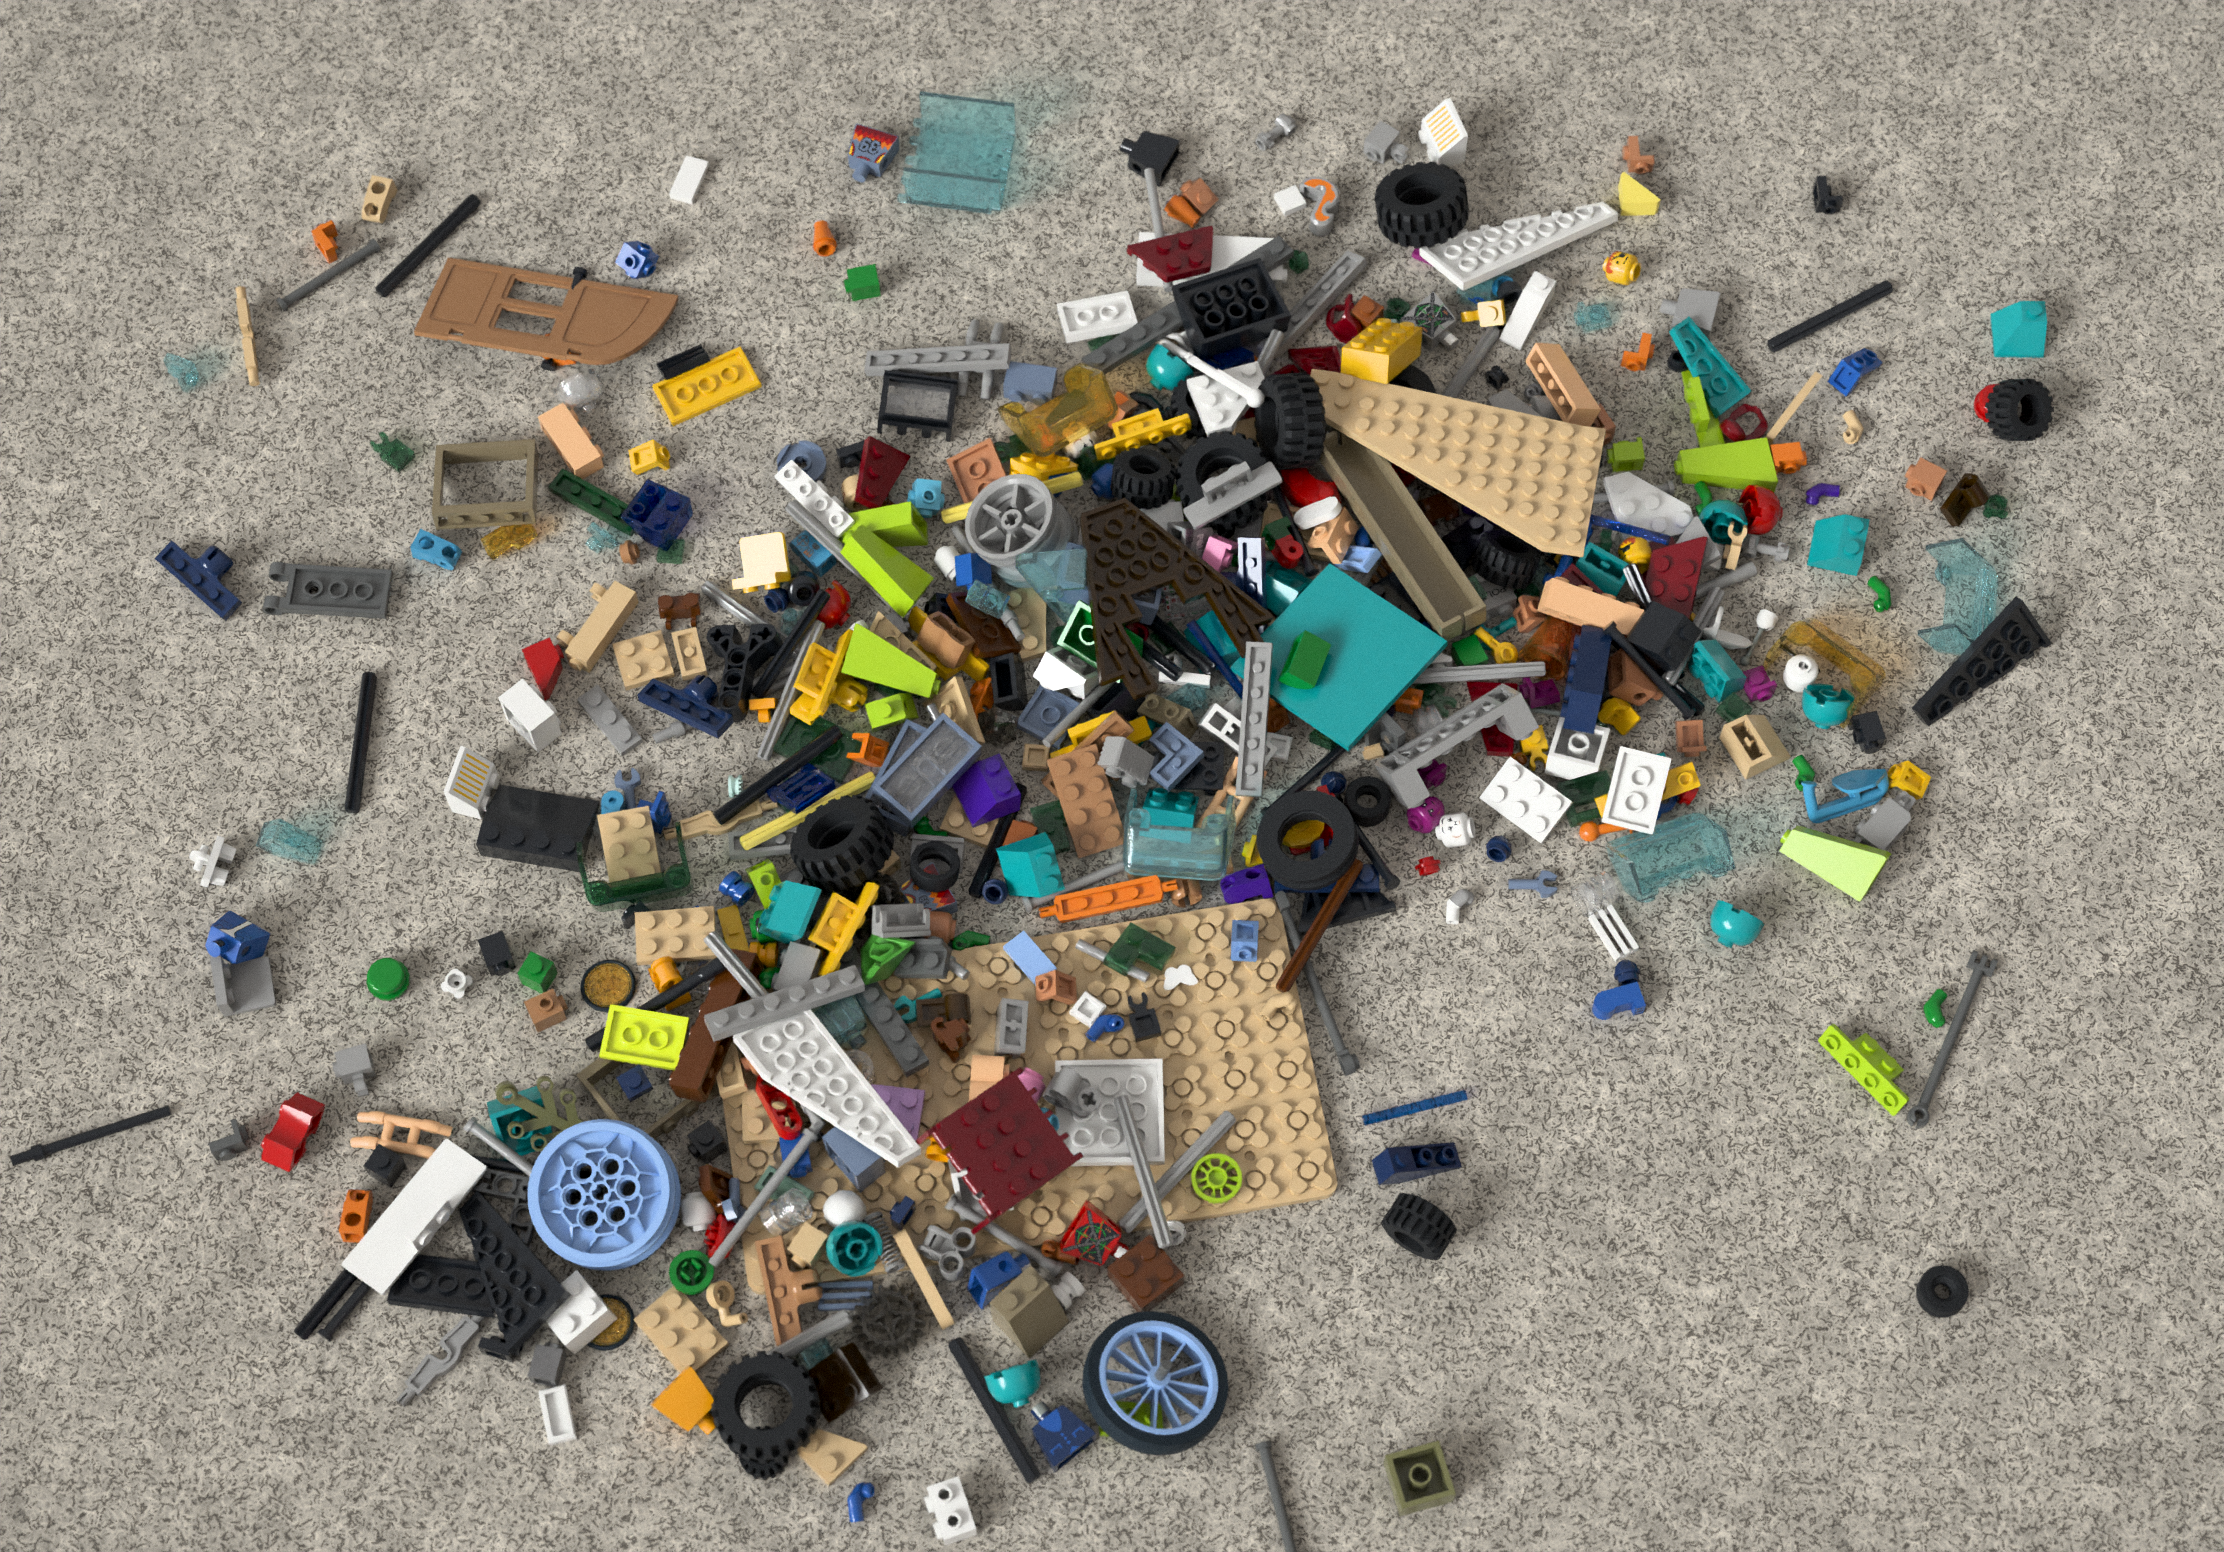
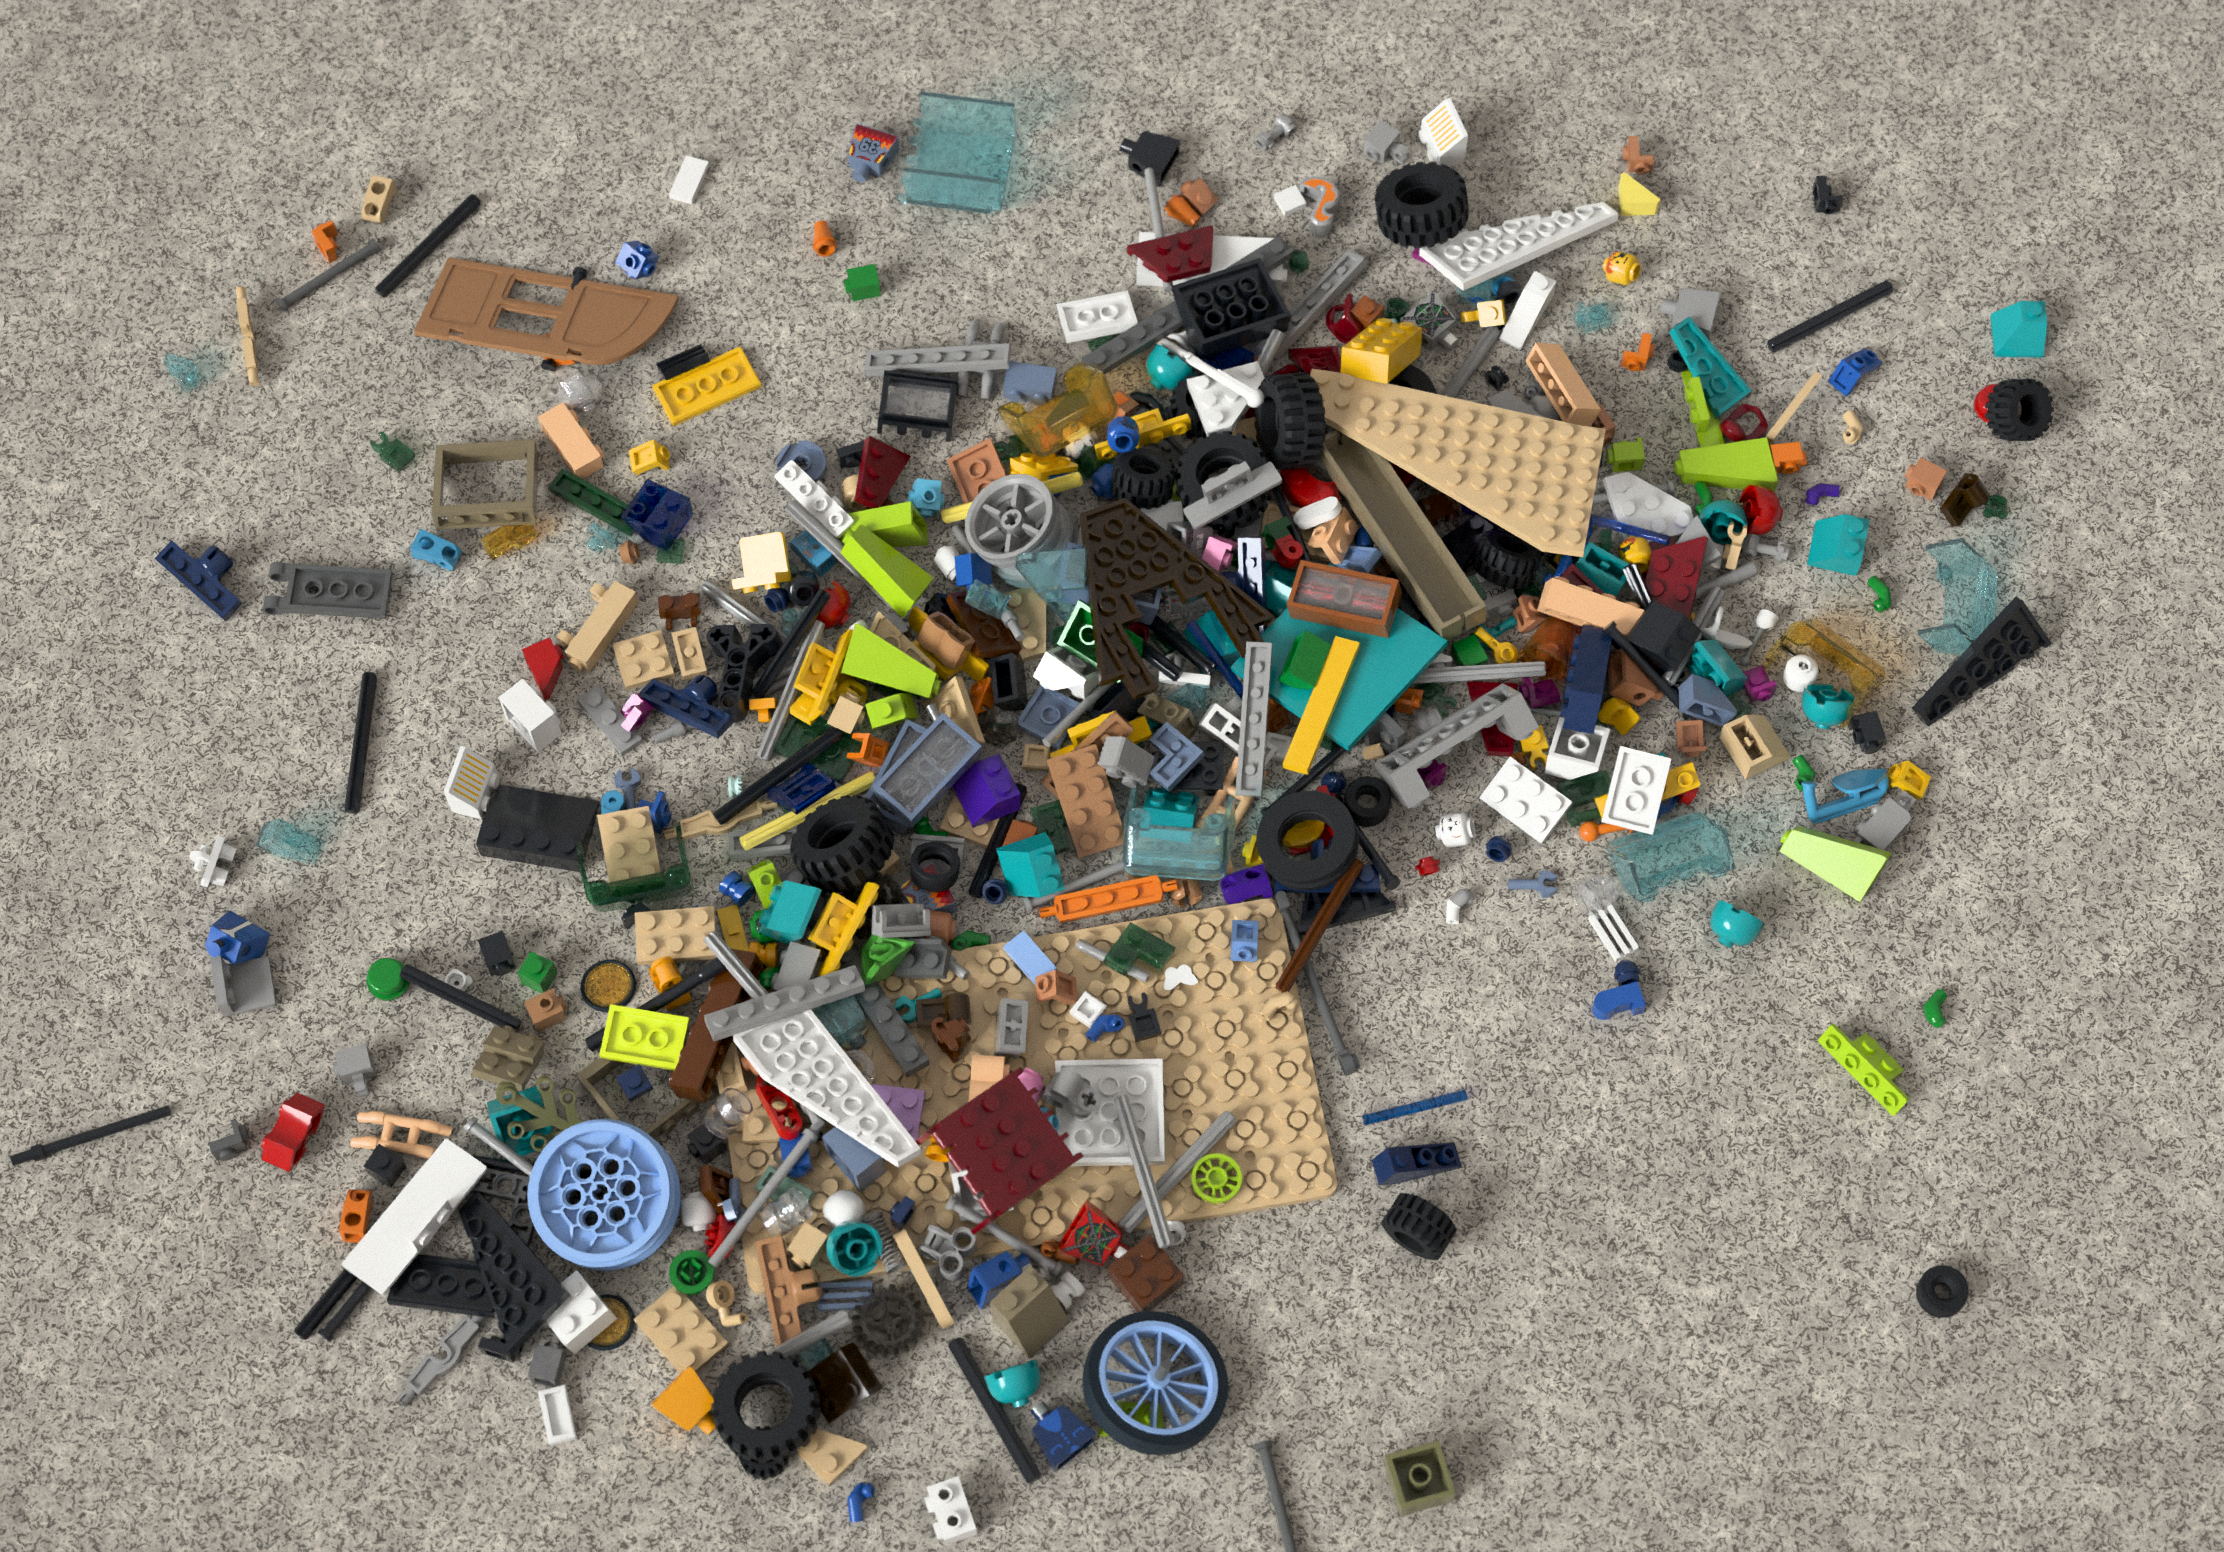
(459, 997): none -> black axle
(509, 1057): none -> dark tan plate
(636, 712): none -> bracket
(727, 1113): none -> clear wheel
(847, 712): none -> tan brick
(1123, 434): none -> blue head
(1321, 705): none -> yellow tile
(1344, 598): none -> brick
(1426, 816): magenta head -> none
(1705, 701): none -> sand blue slope
(1979, 969): dark grey hinge -> none

